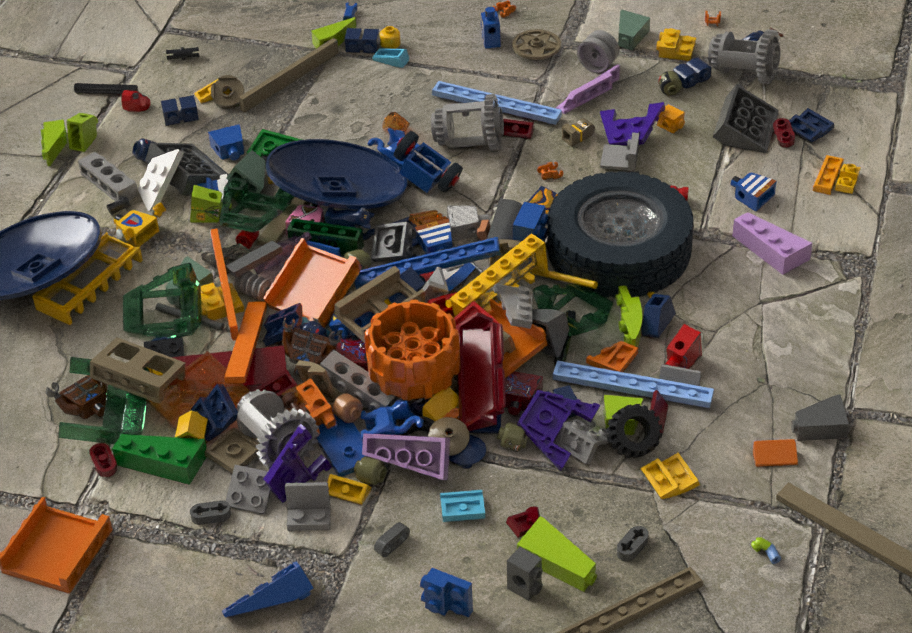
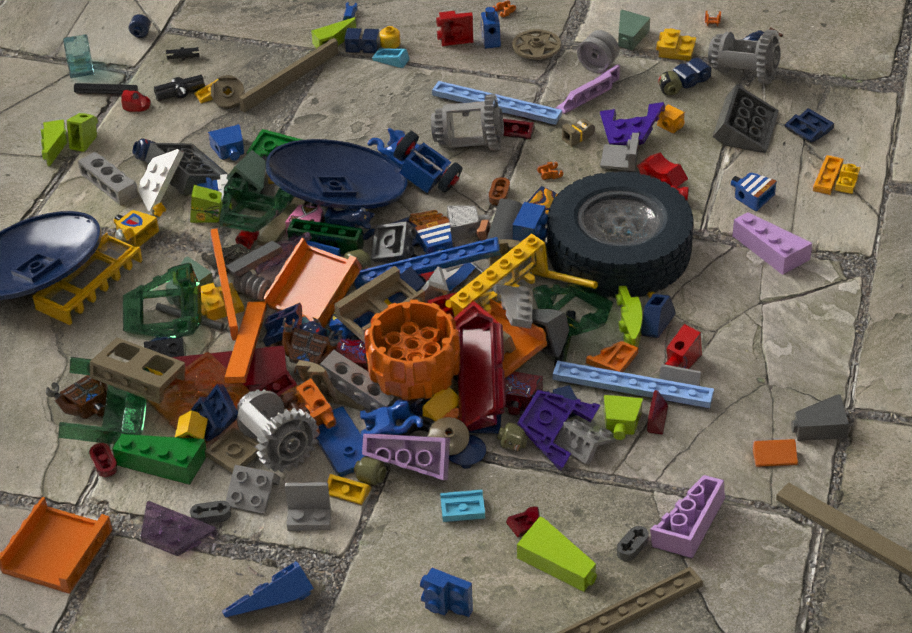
(78, 56): none -> clear light blue piece
(122, 203): black pin -> none
(139, 25): none -> dark blue head
(172, 530): none -> clear purple wing
(174, 116): dark blue piece -> none
(179, 87): none -> black piece
(290, 467): dark purple wing -> none
(347, 408): medium nougat head -> none
(391, 539): dark grey beam -> none
(395, 122): clear orange plate -> none
(455, 28): none -> red plate
(499, 189): none -> dark orange plate
(524, 573): dark grey brick -> none
(647, 420): black tyre -> none
(660, 168): none -> red brick
(670, 476): yellow slope -> none
(689, 521): none -> lavender wedge
(768, 547): arm -> none
(784, 132): dark red plate -> none

